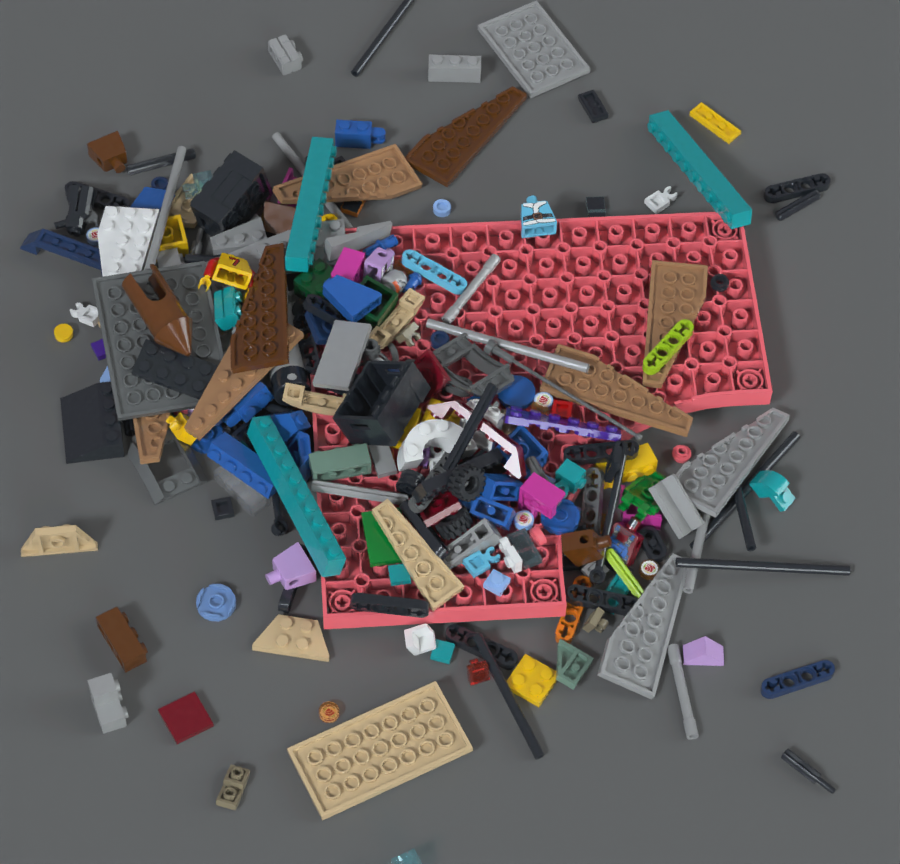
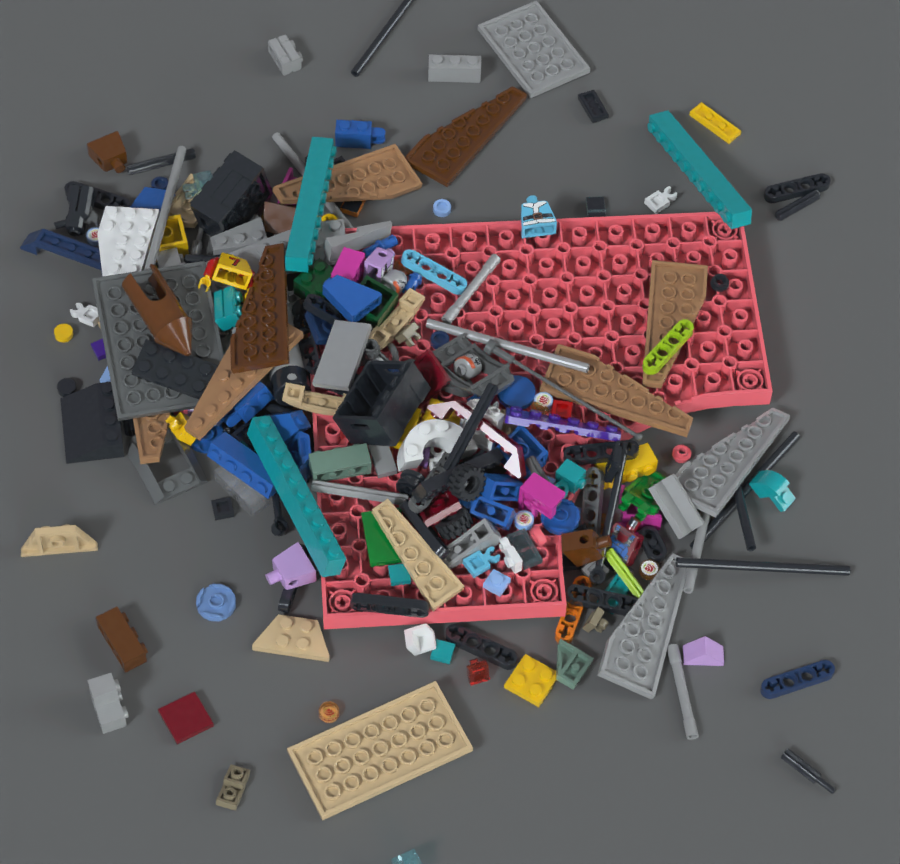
(66, 386): none -> black tile
(467, 366): none -> light grey head
(508, 696): black piece -> none

